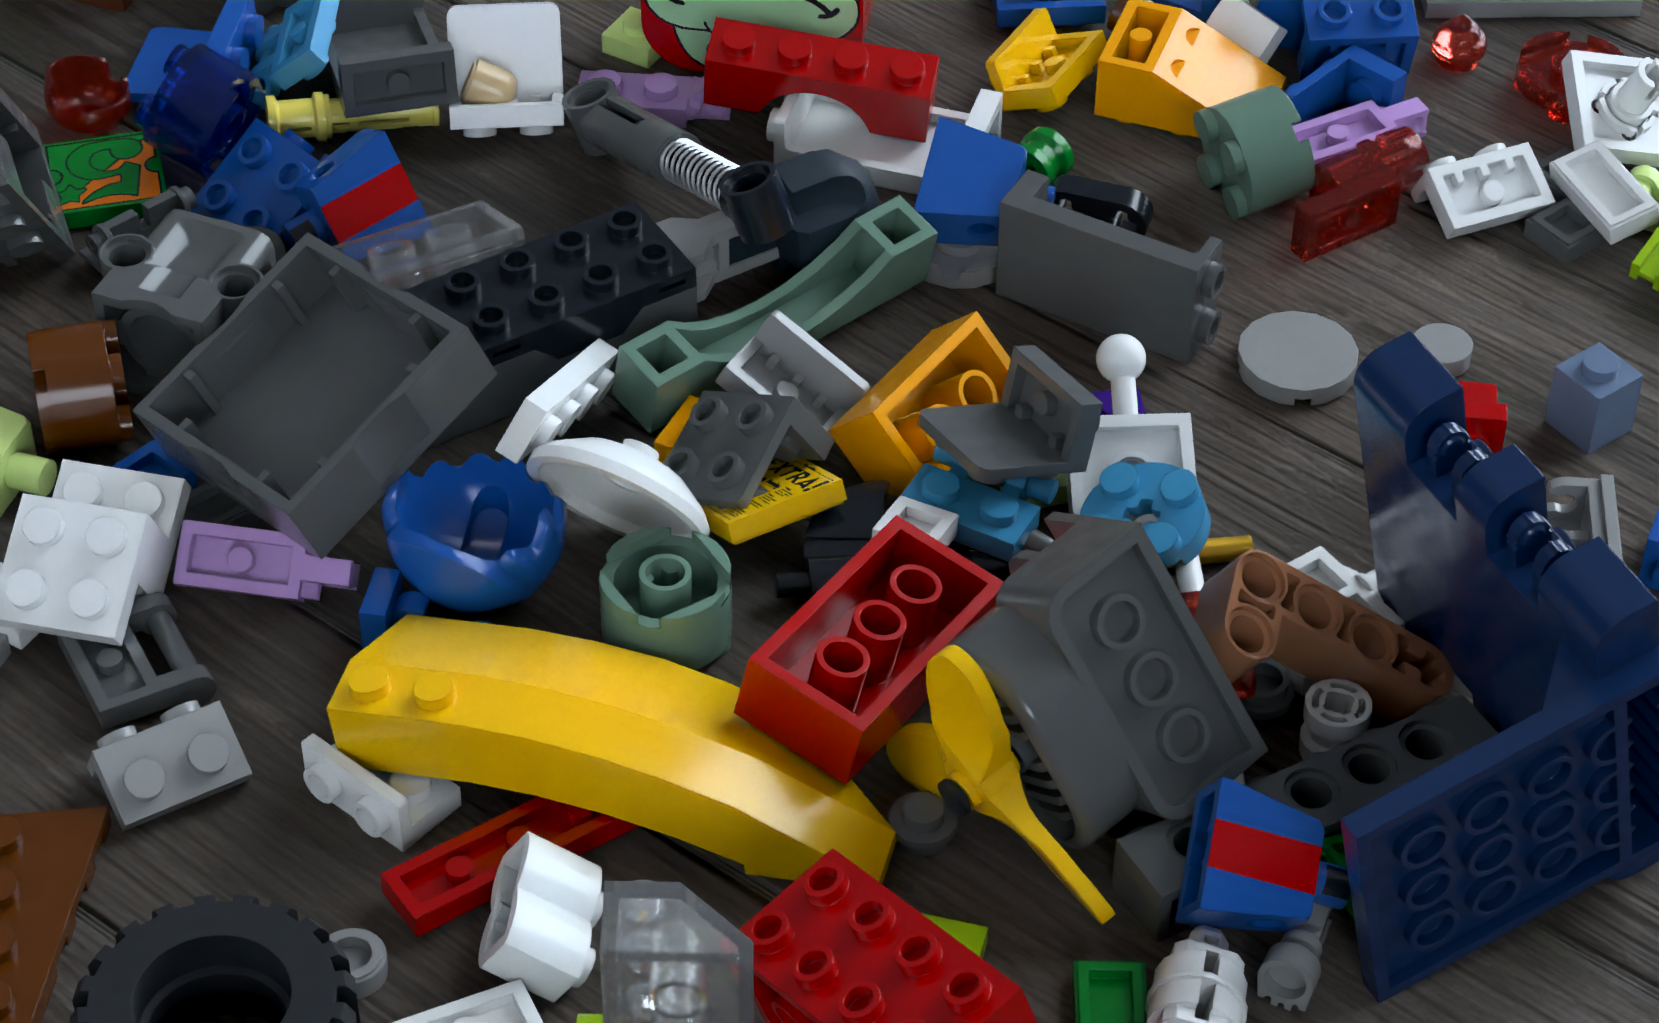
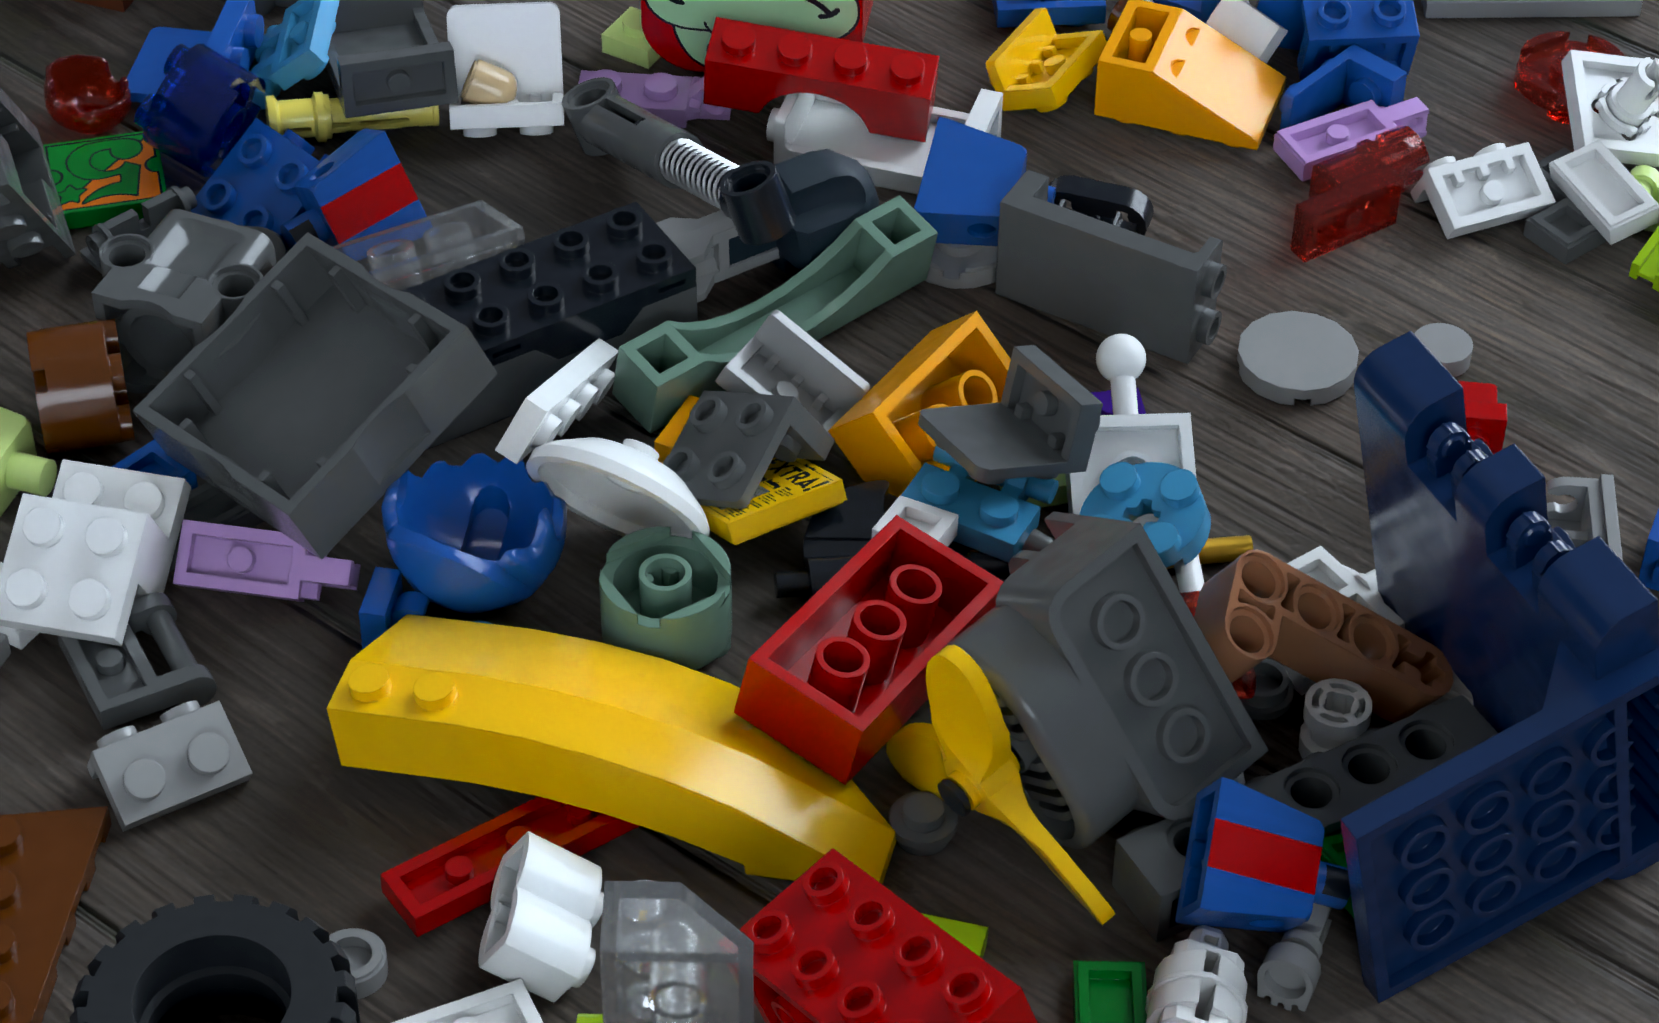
(381, 802): white bracket -> none
(1047, 153): green wheel -> none
(1254, 151): sand green brick -> none
(1459, 44): clear red plate -> none
(1593, 398): sand blue brick -> none

